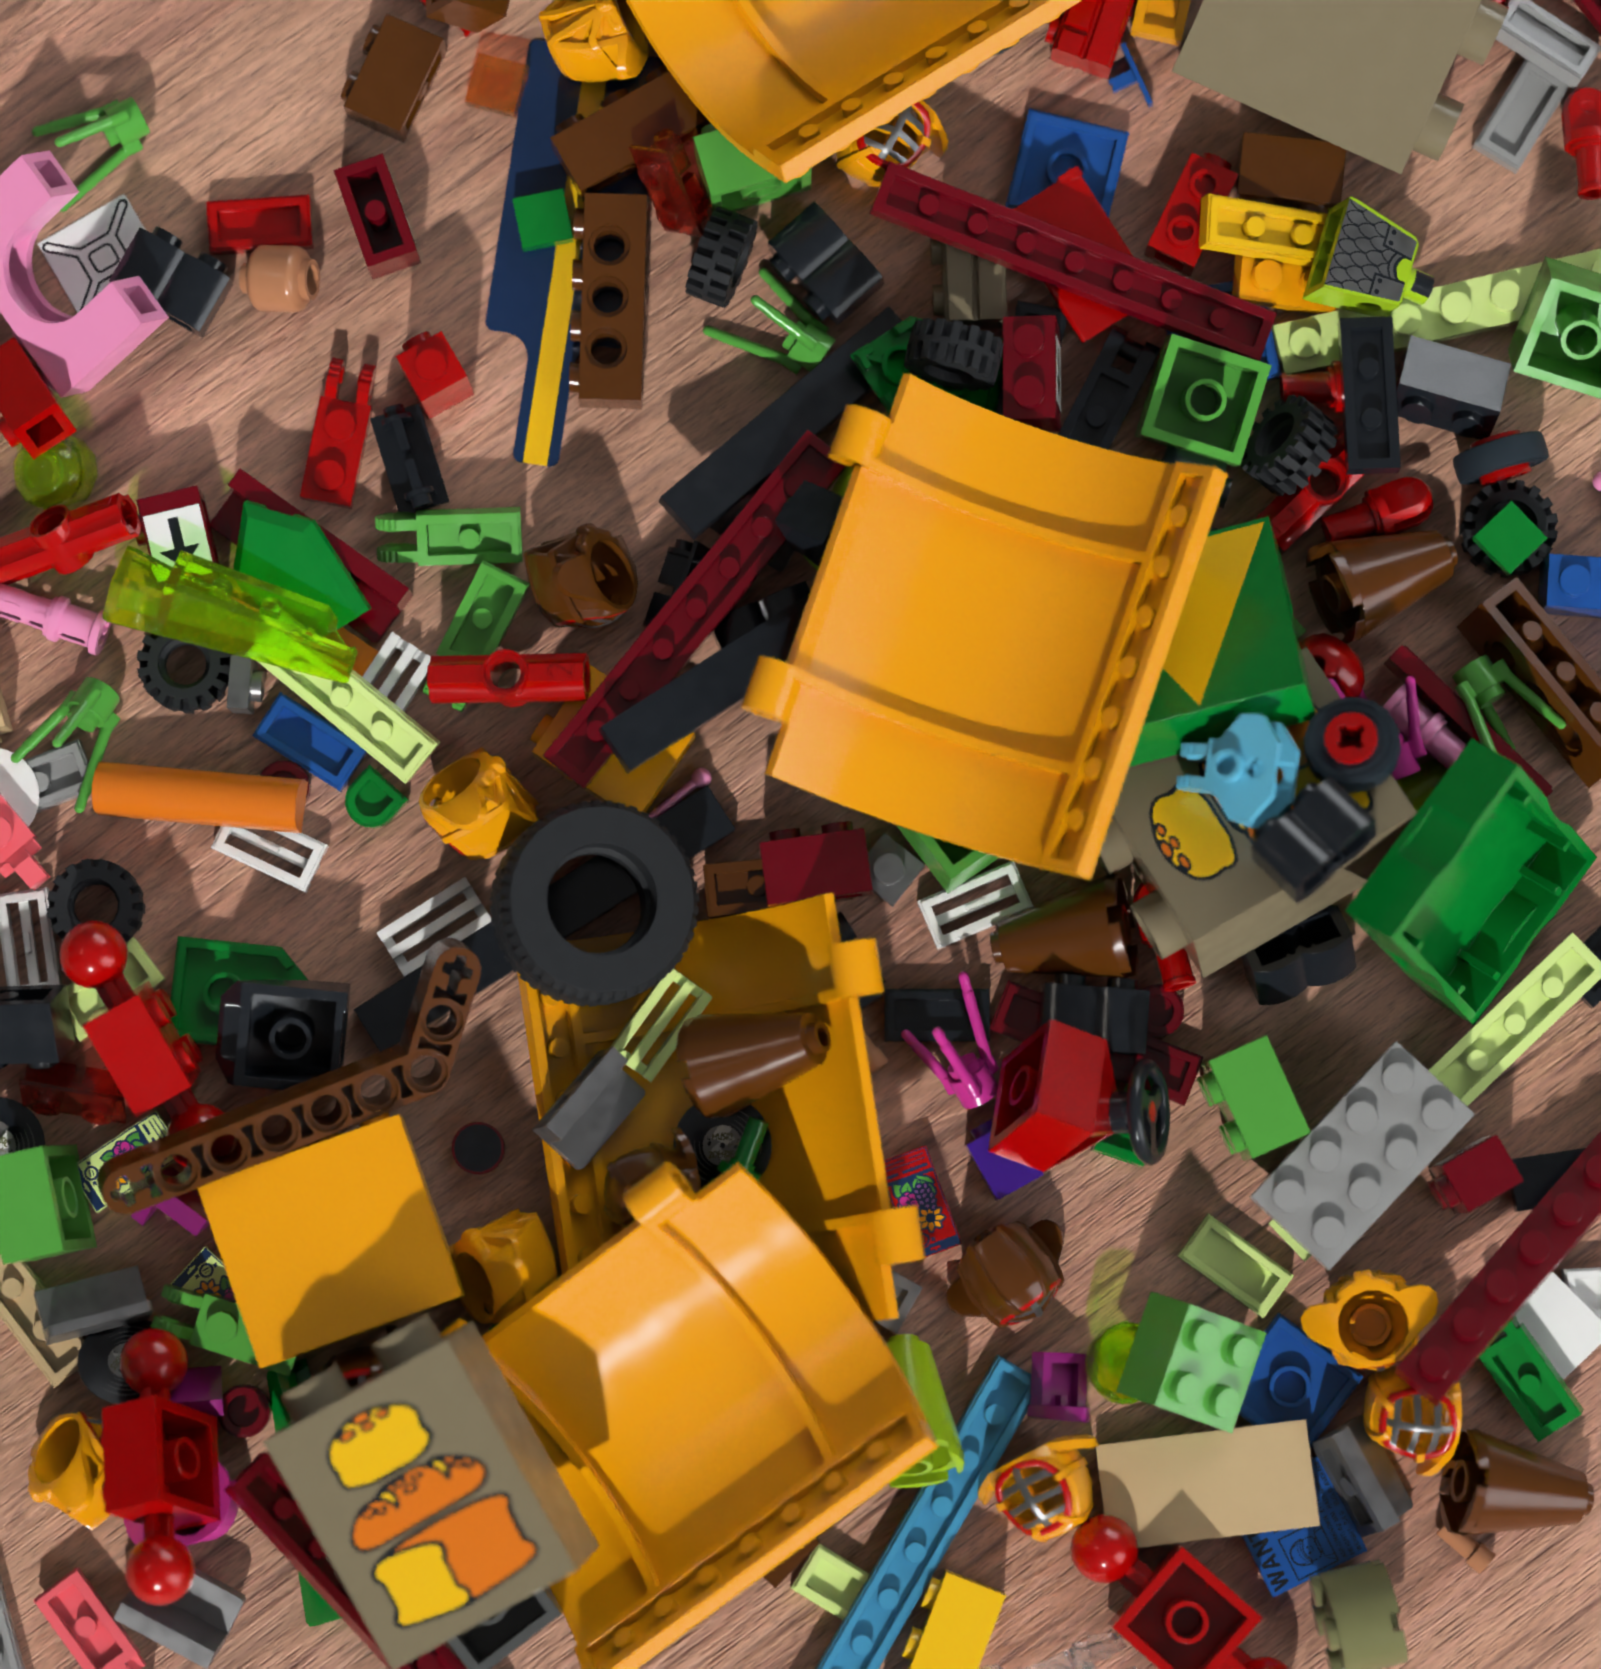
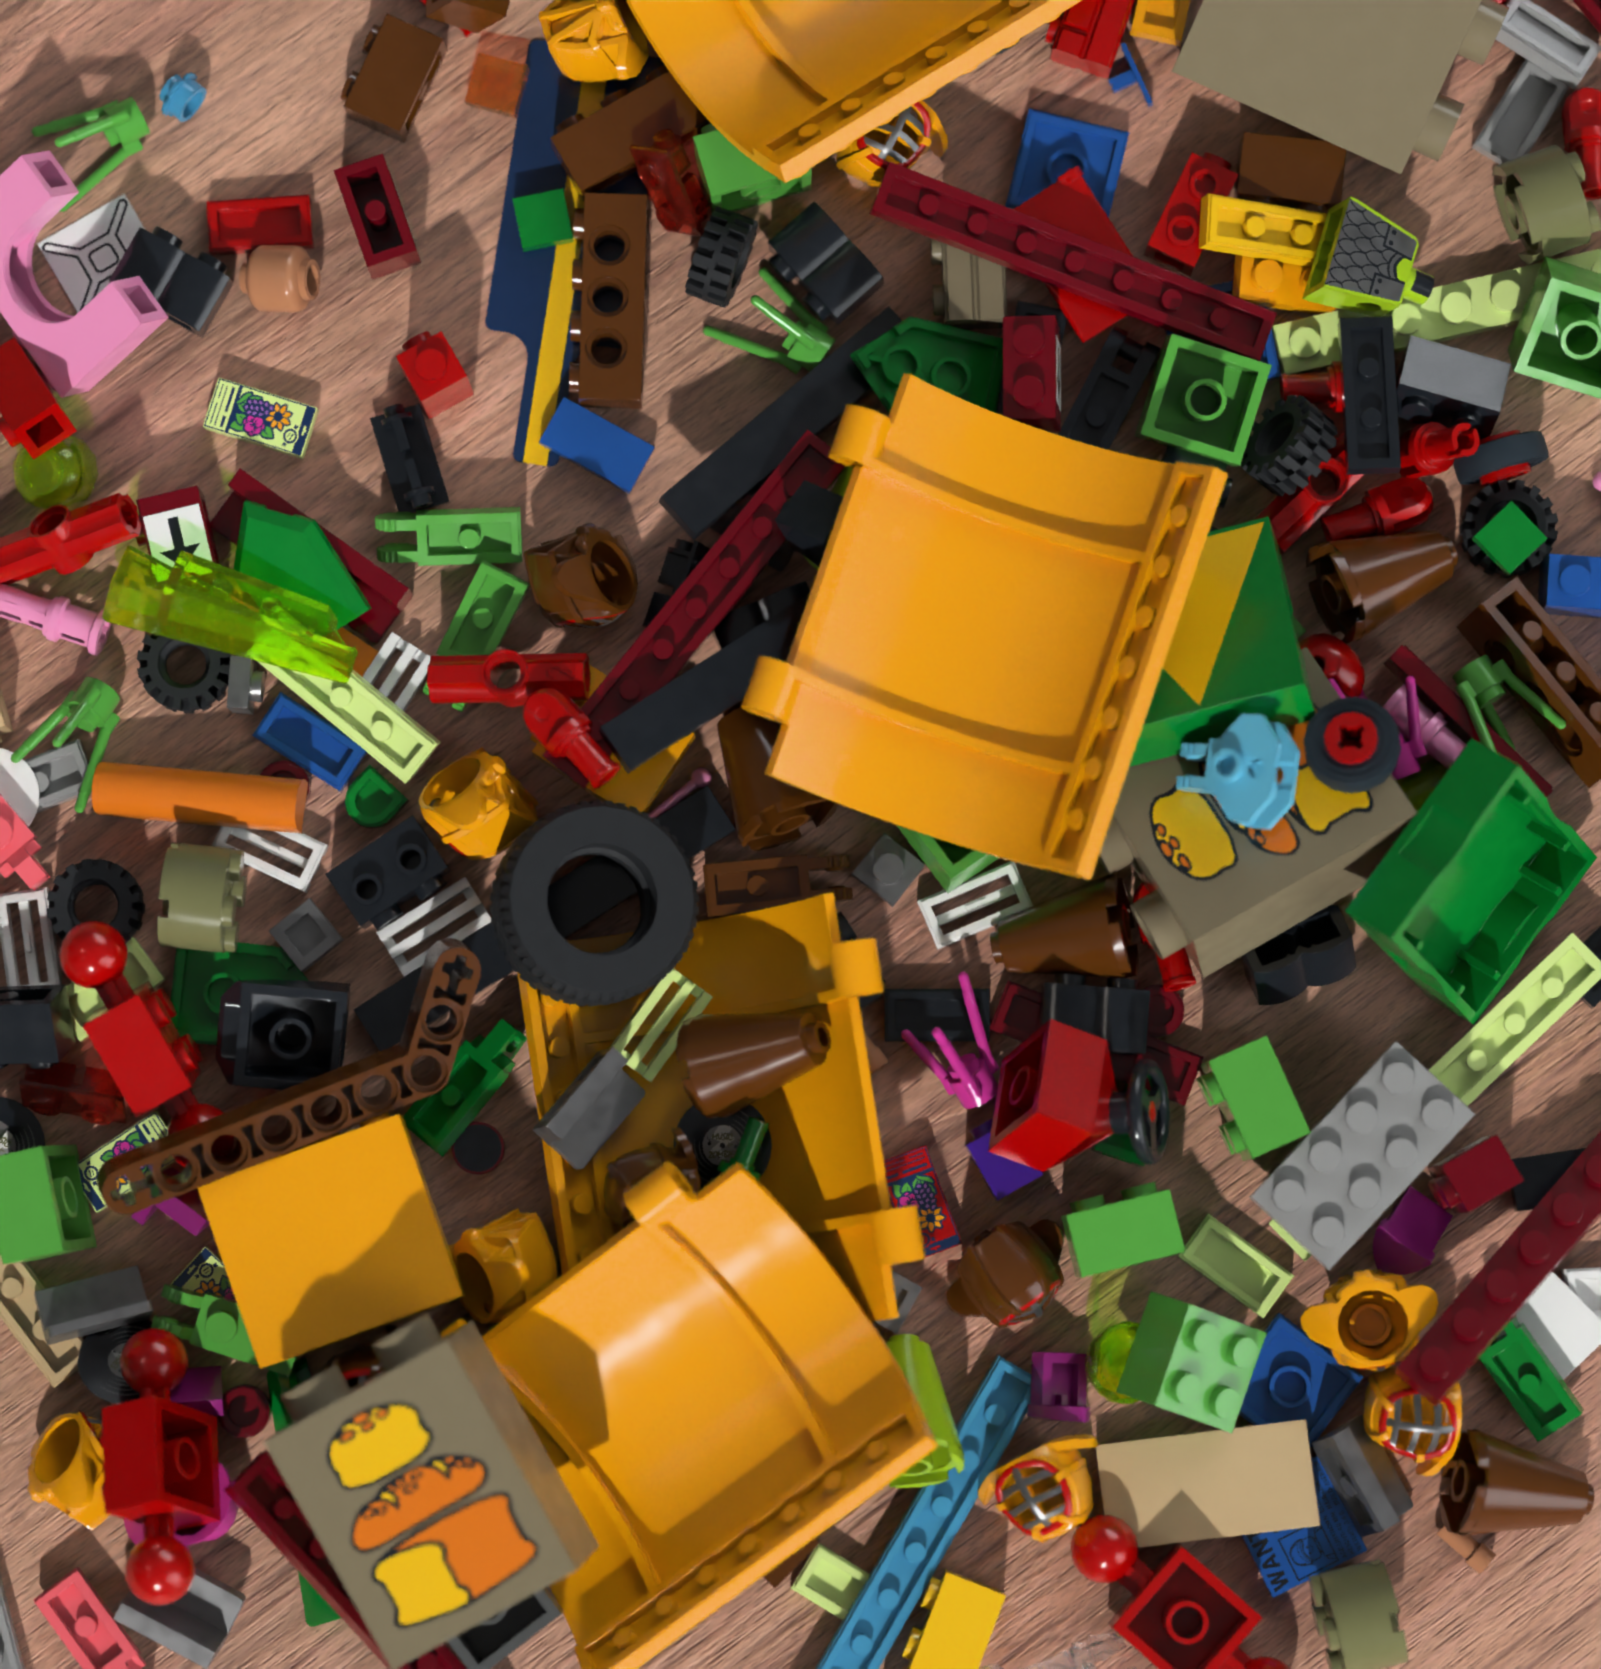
(182, 96): none -> dark azure plate
(201, 897): none -> olive brick
(260, 418): none -> tile
(306, 935): none -> flat silver plate
(338, 439): red hinge -> none
(389, 874): none -> black brick
(474, 1079): none -> green hinge
(567, 733): none -> red arm
(596, 445): none -> blue tile
(763, 807): none -> reddish brown cone
(816, 864): dark red brick -> none
(953, 354): black tyre -> none
(1122, 1232): none -> bright green brick
(1312, 839): black brick -> none
(1409, 1234): none -> magenta tile
(1433, 448): none -> red arm
(1545, 203): none -> olive brick

